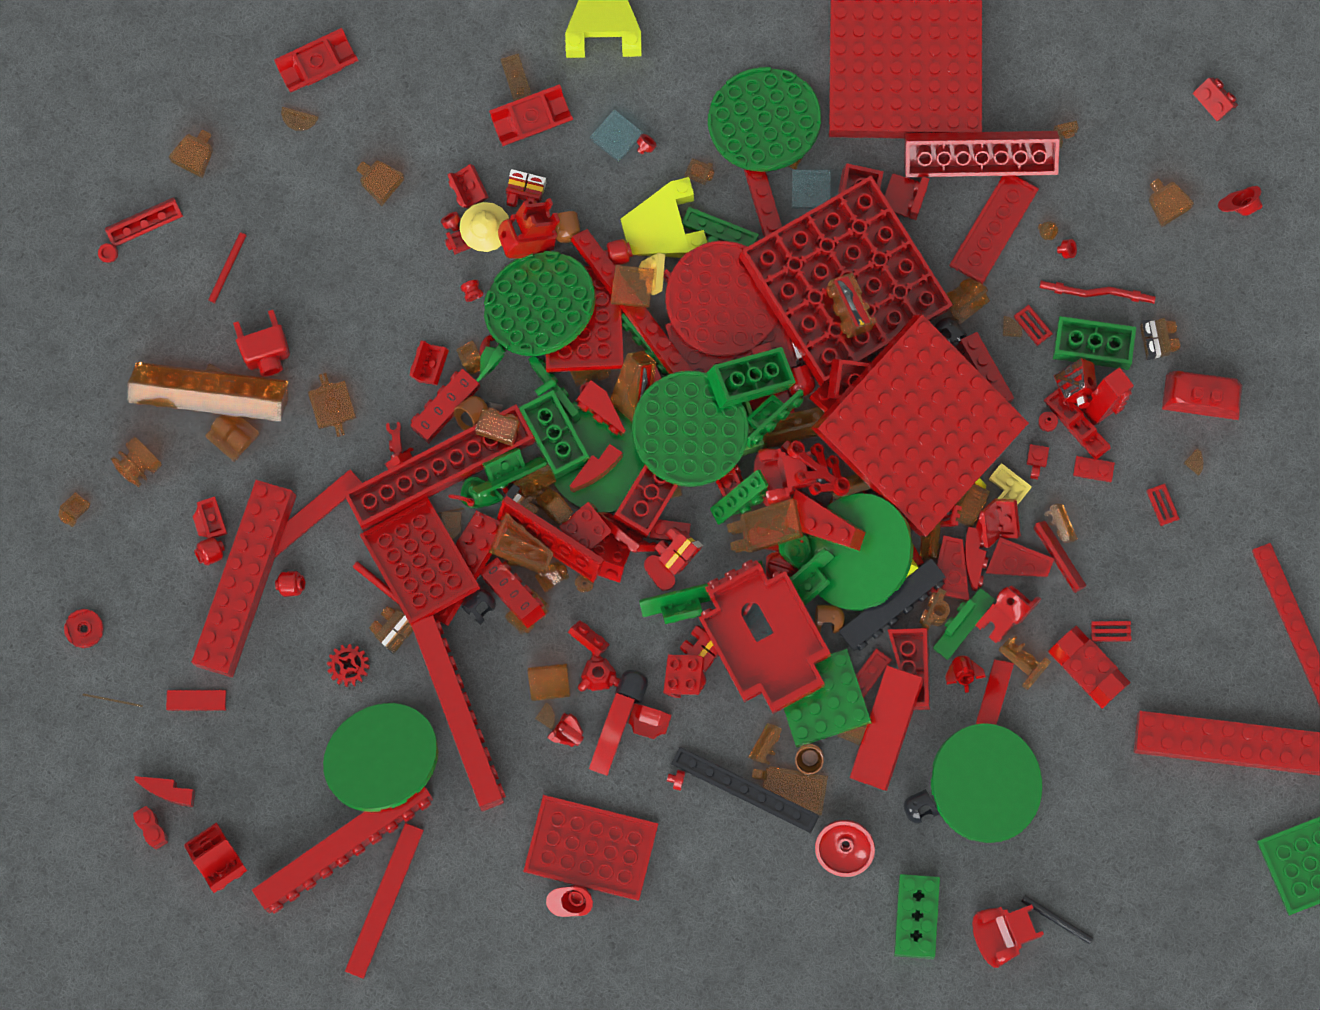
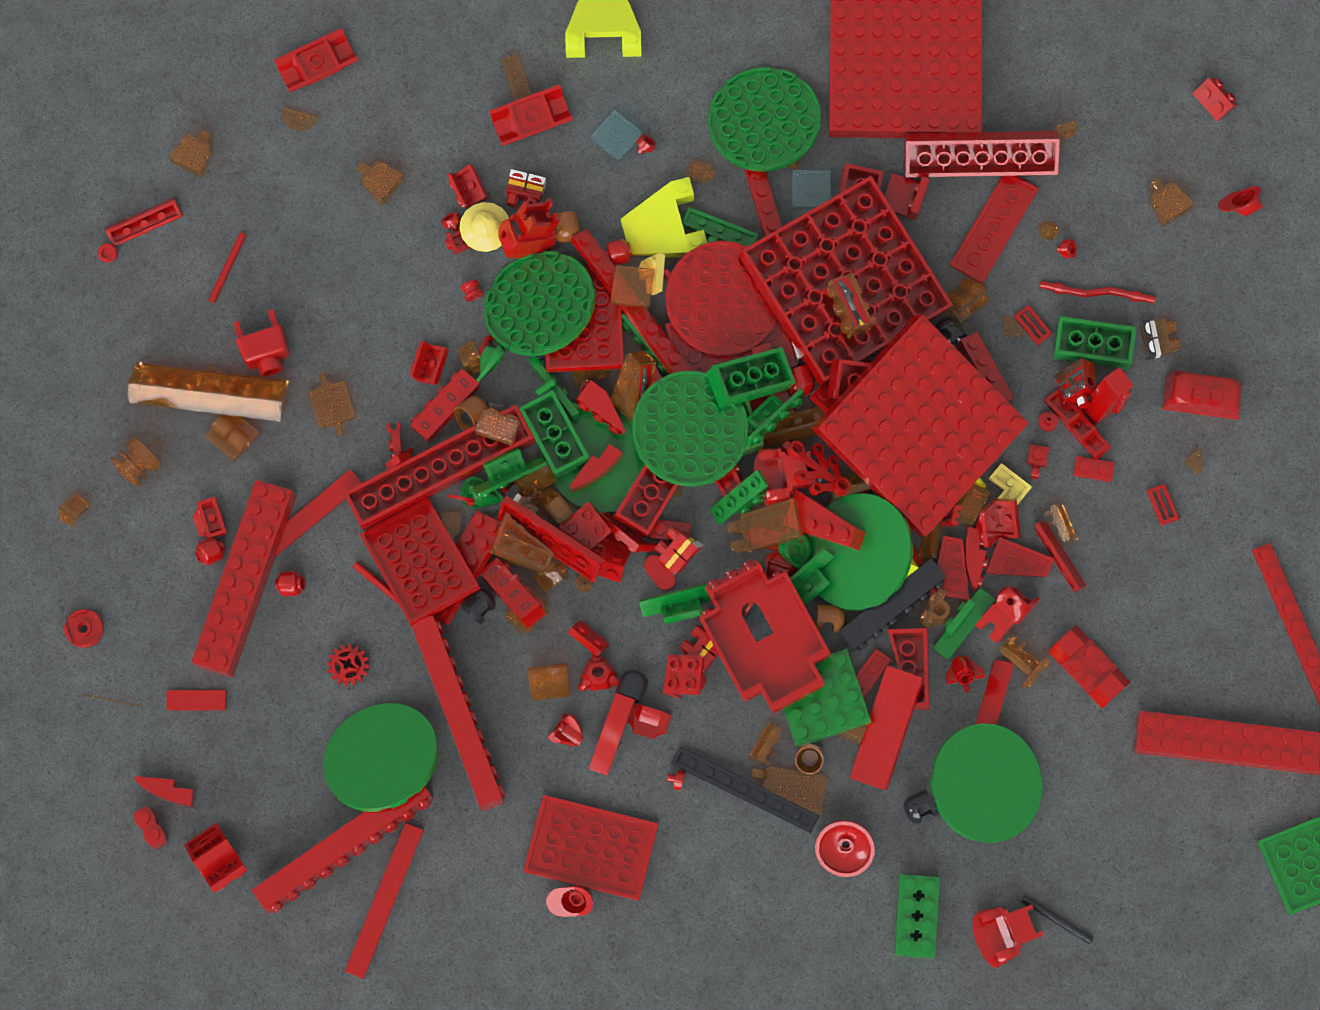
(386, 634): clear orange hips -> none
(546, 716): clear orange tile -> none
(1105, 631): red tile -> none

